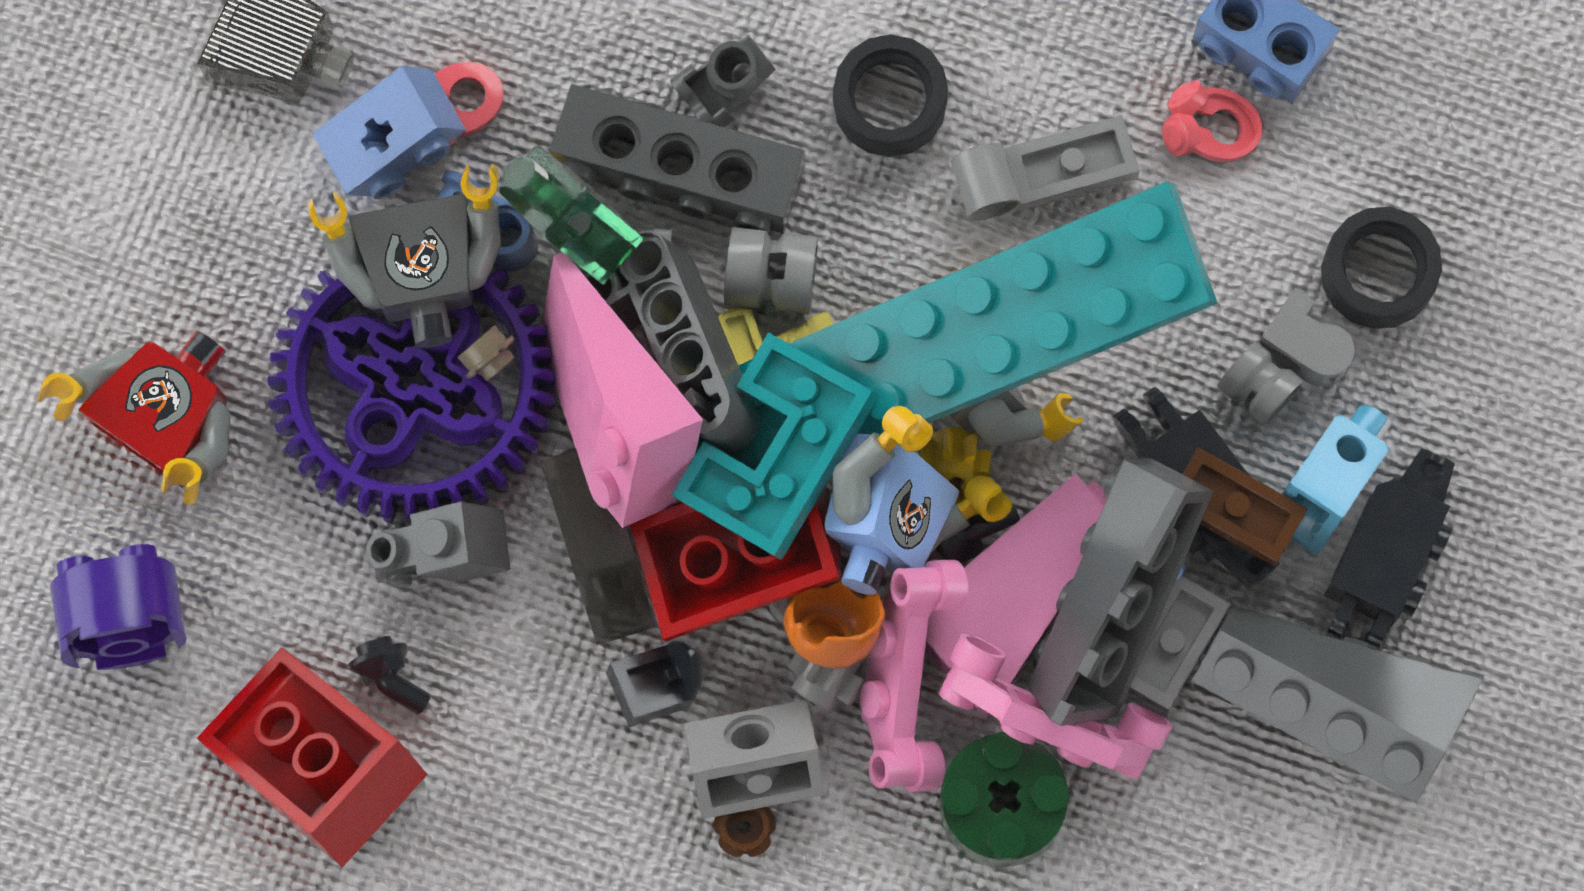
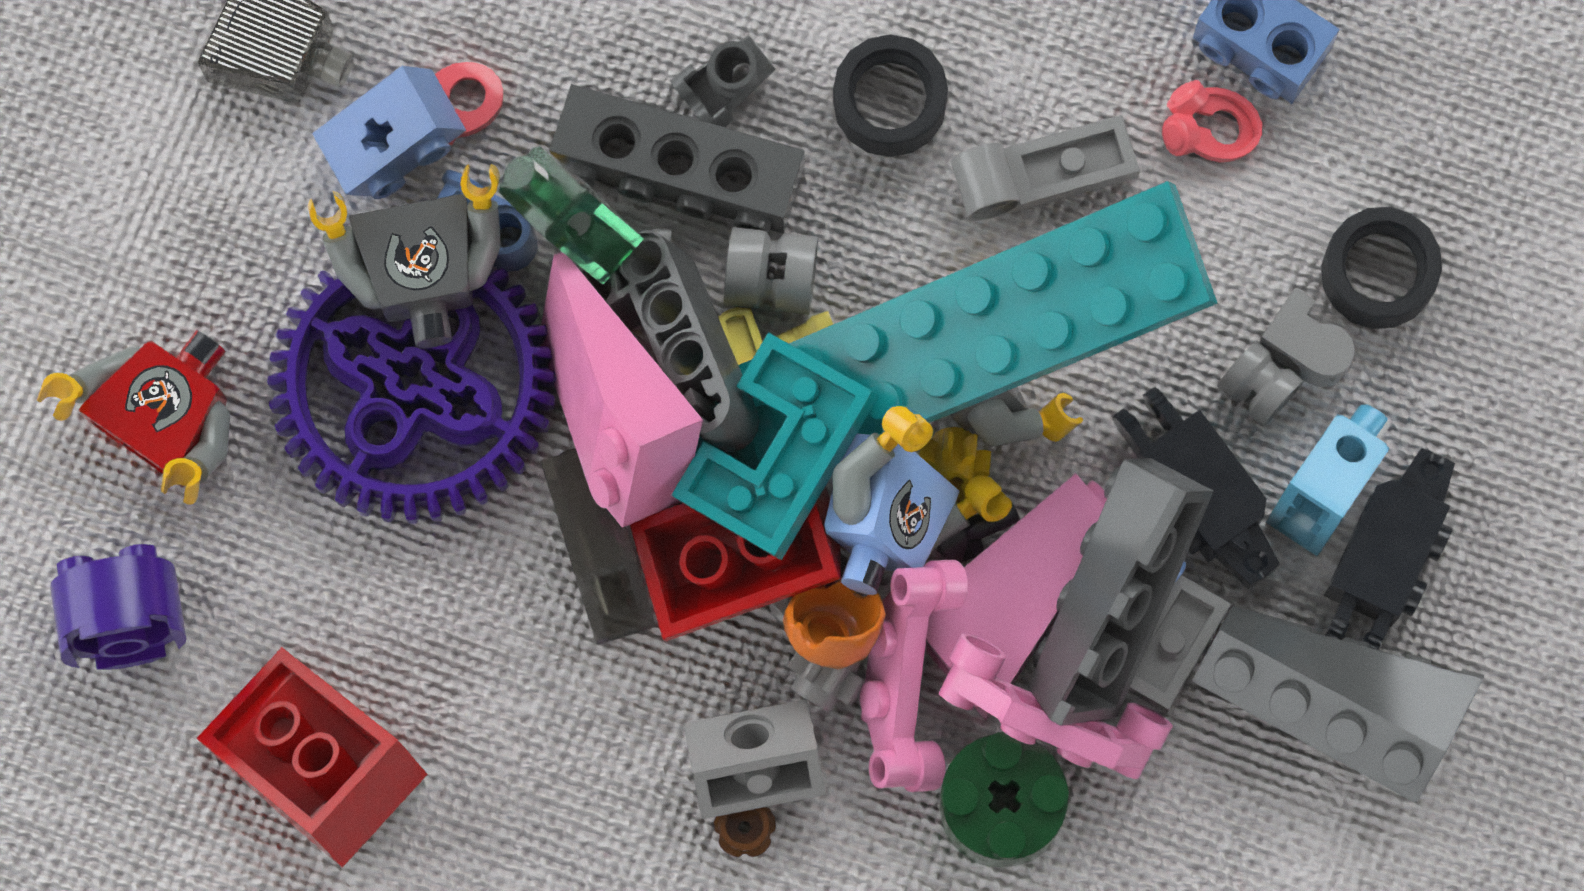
(378, 665): black plate -> none
(442, 543): dark grey brick -> none
(487, 354): dark tan plate -> none
(656, 681): black plate -> none
(1245, 508): reddish brown plate -> none

